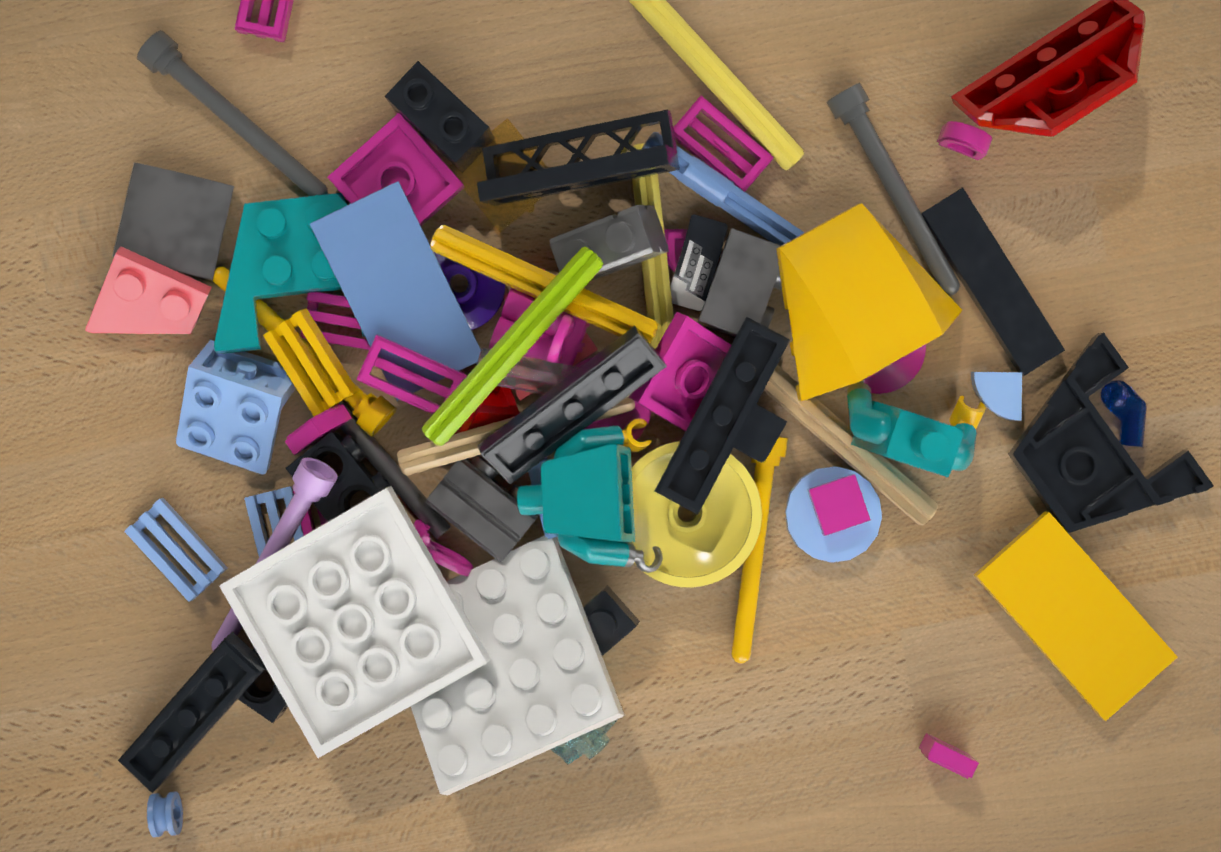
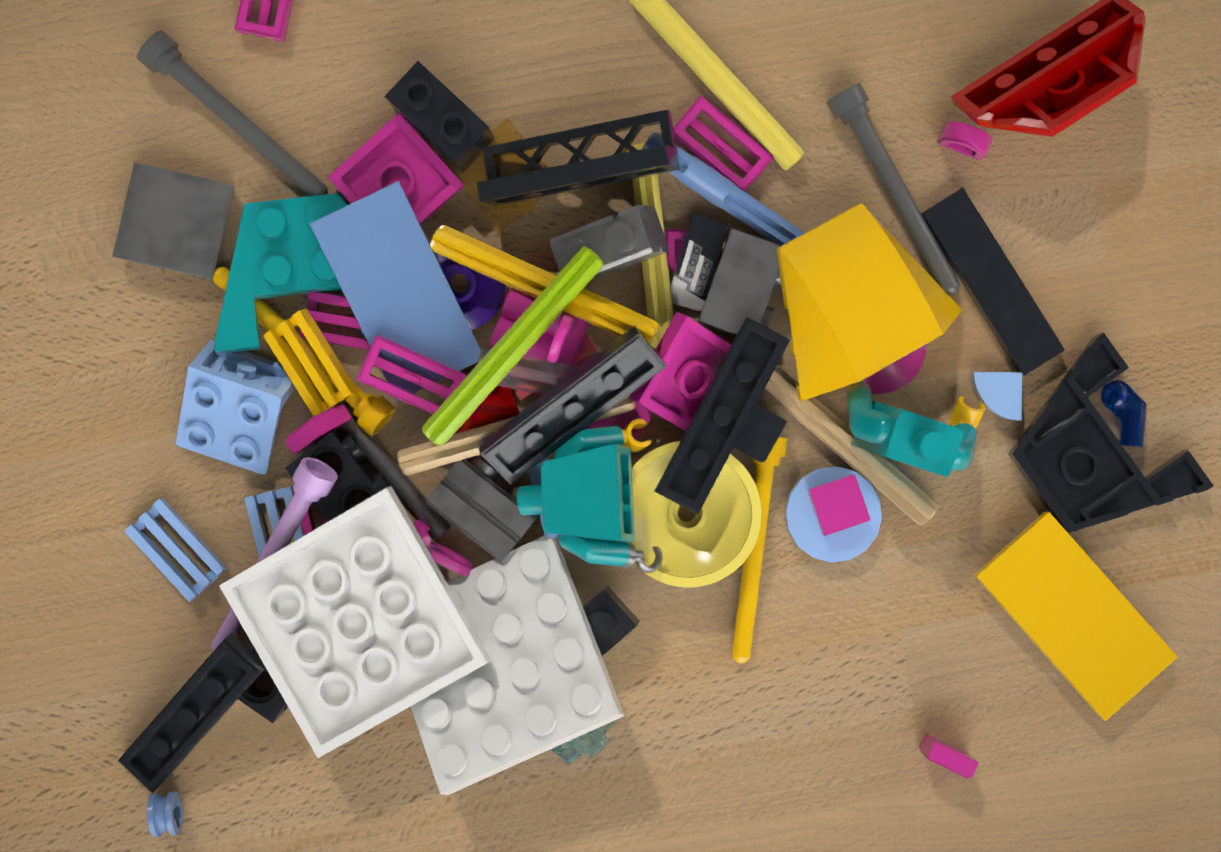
(146, 298): coral wing -> none

